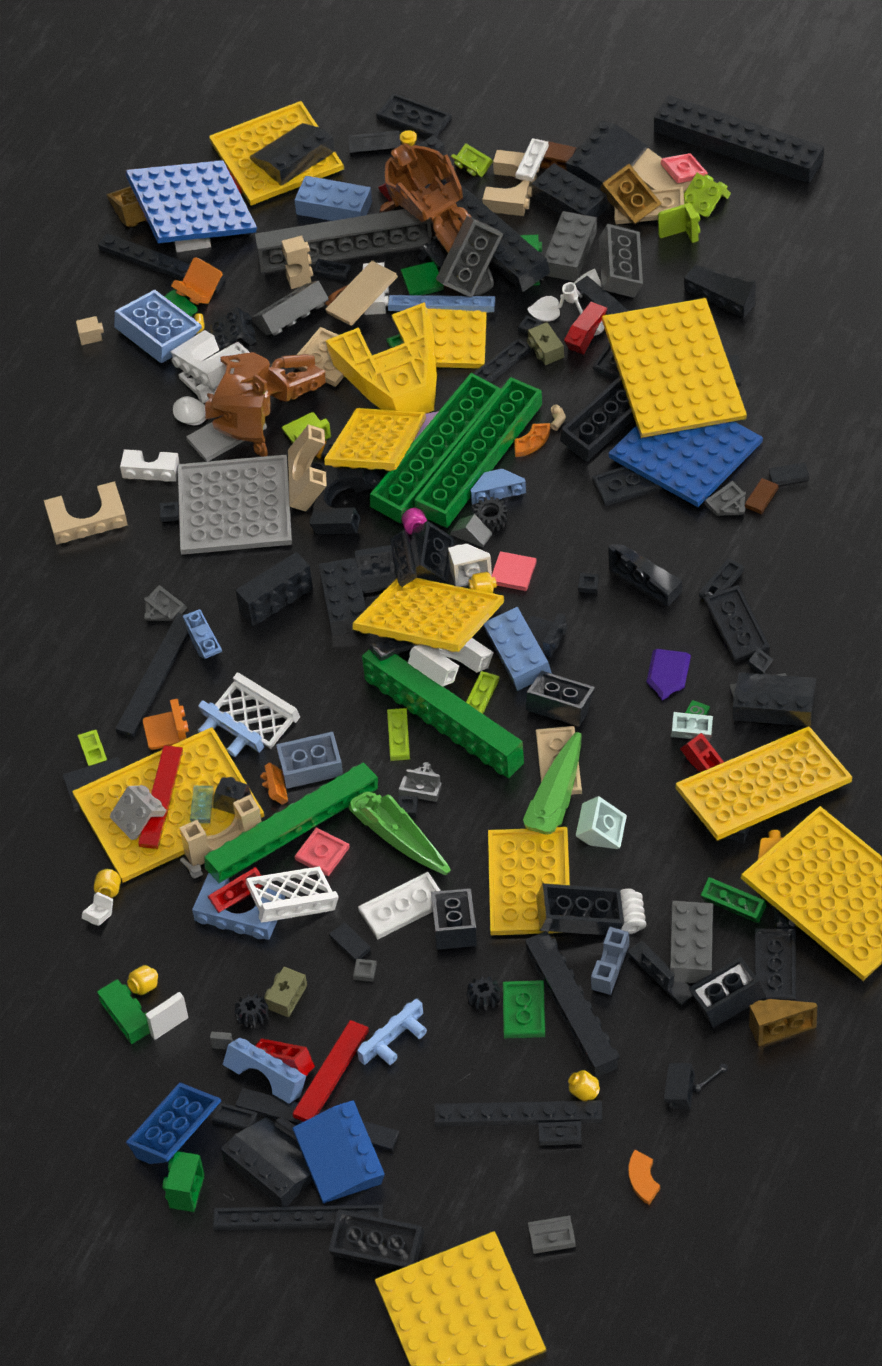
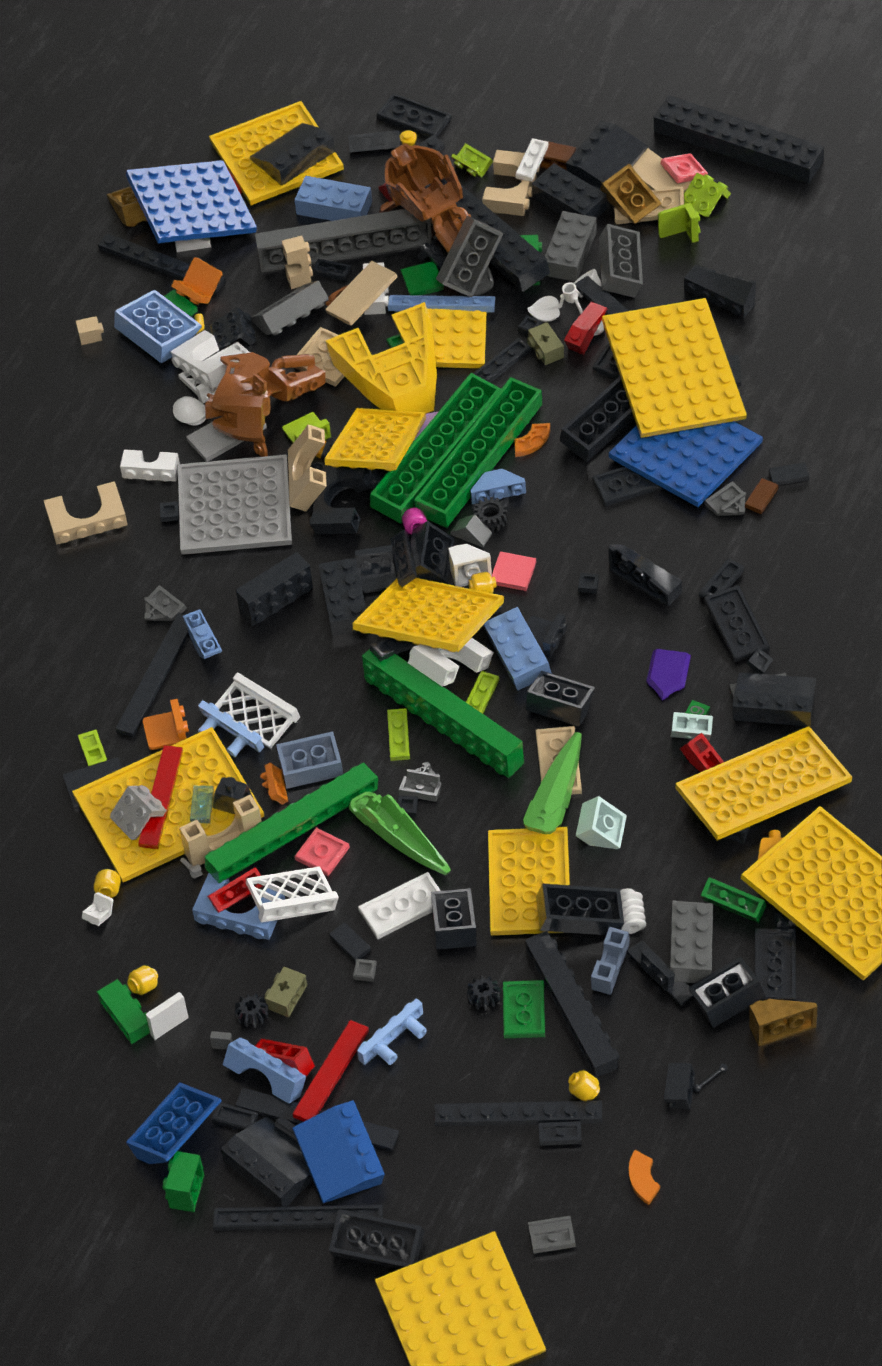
(559, 417): tan arm -> none

